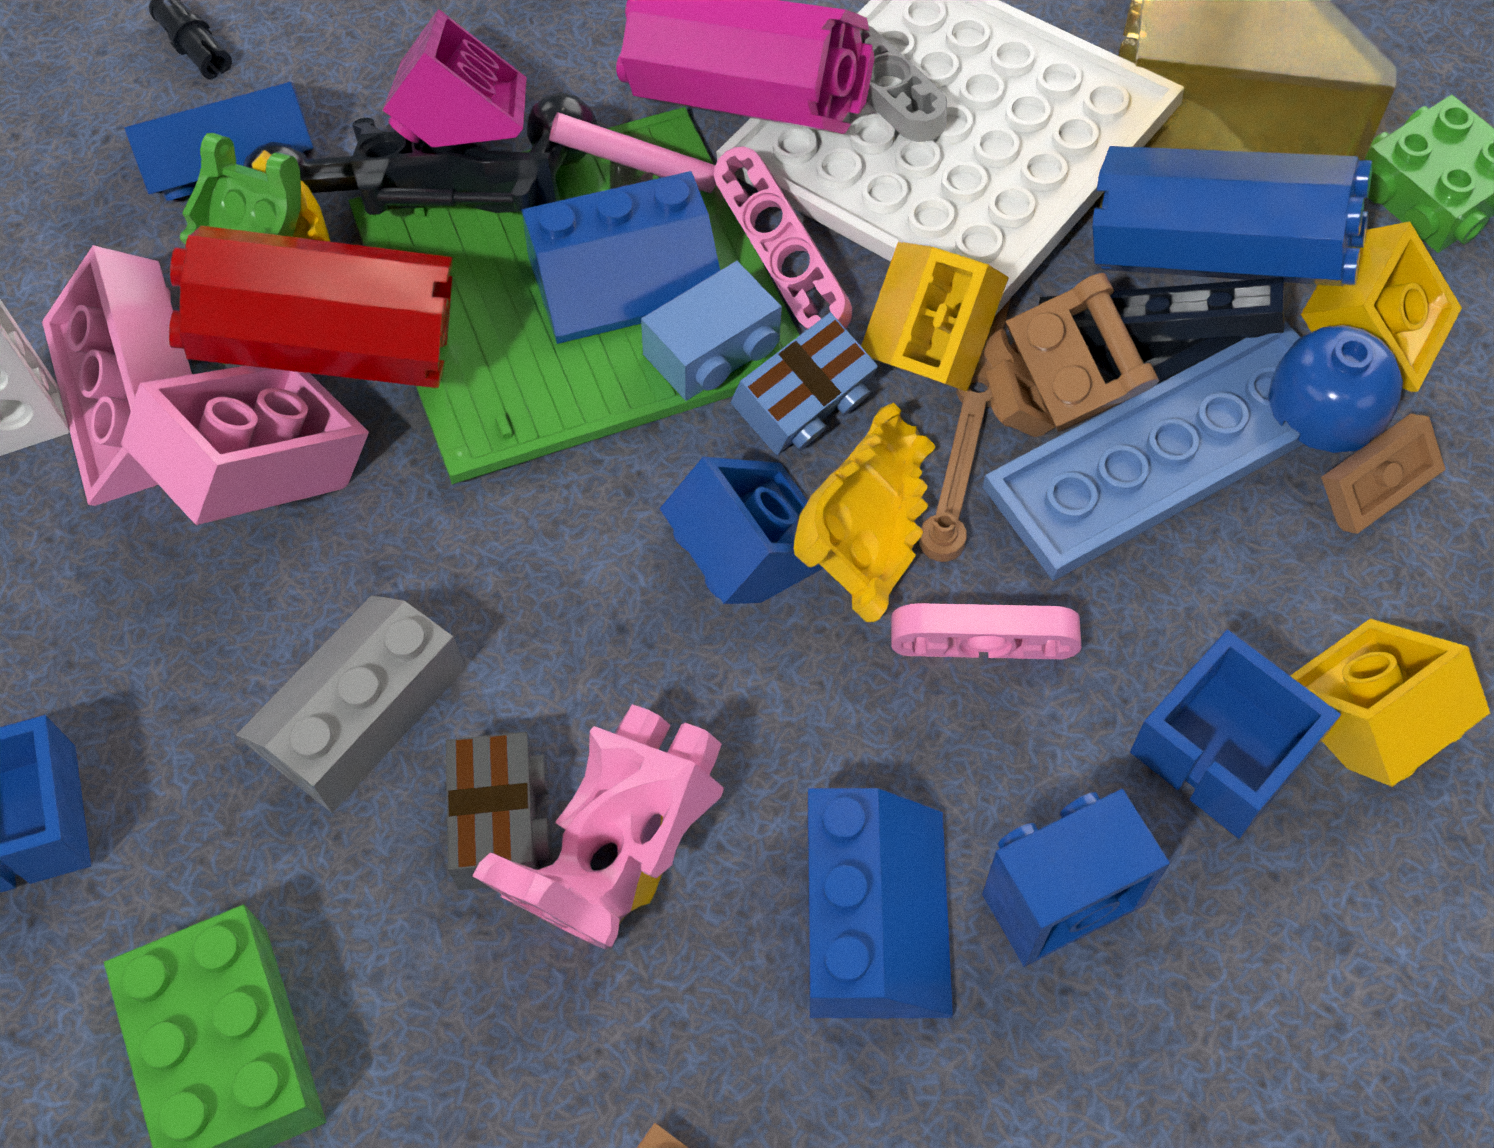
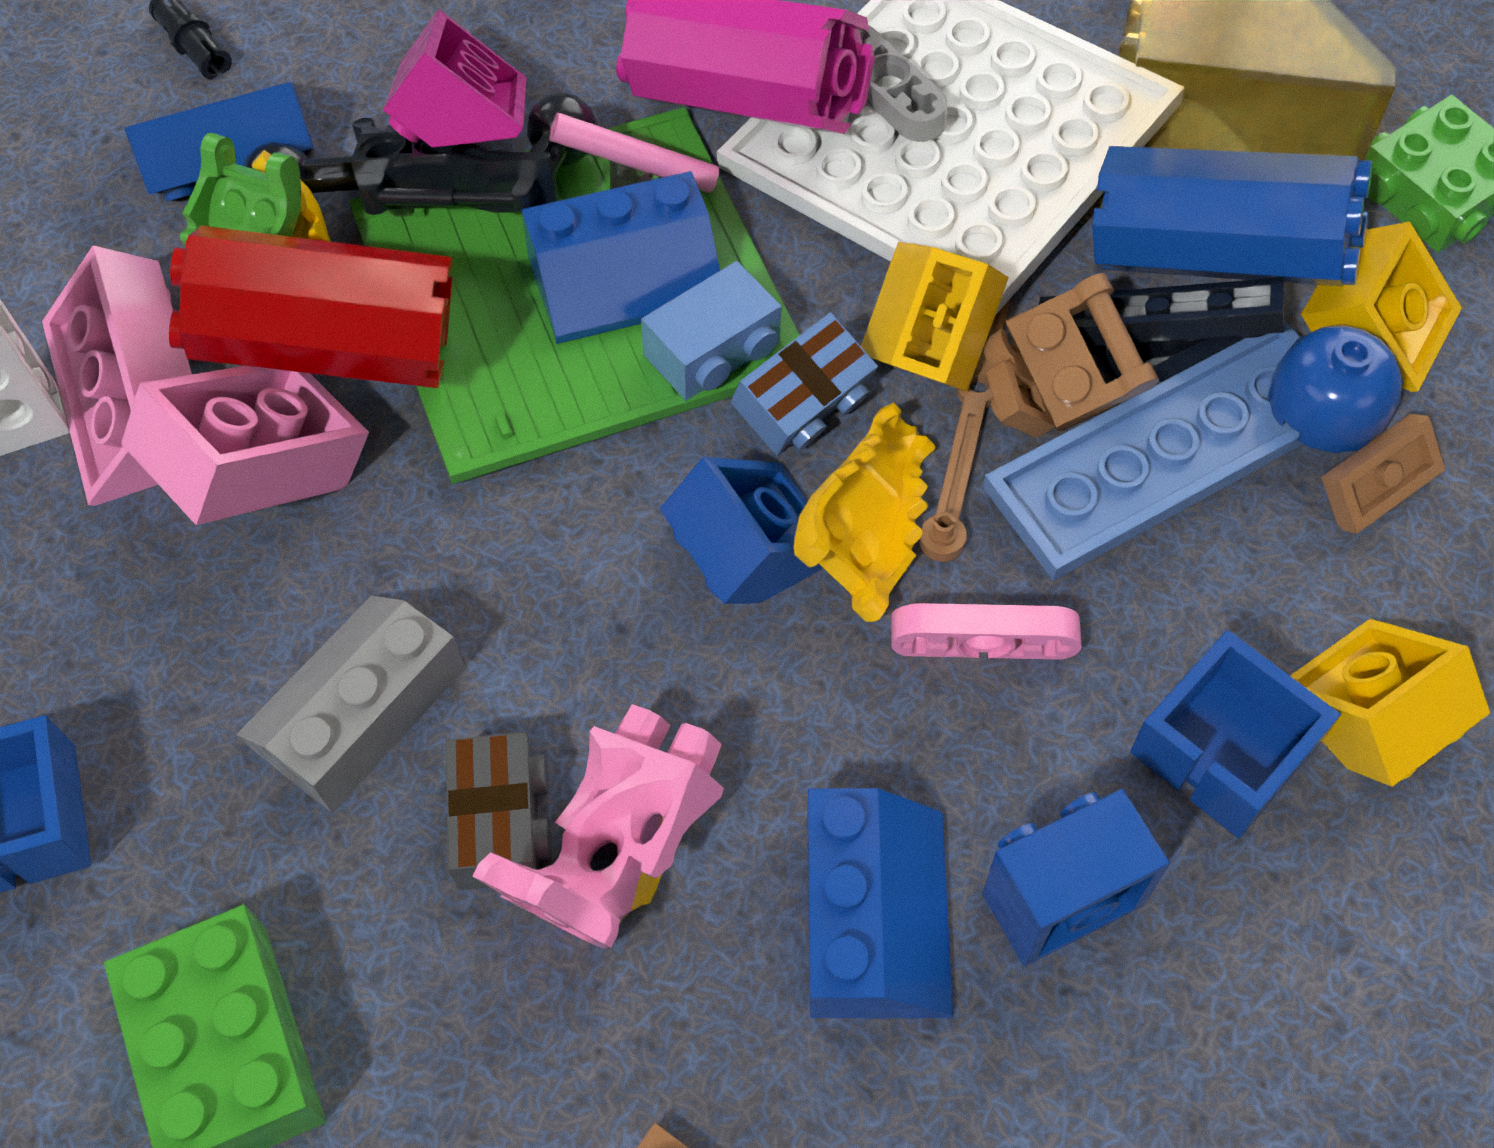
(784, 240): bright pink beam -> none

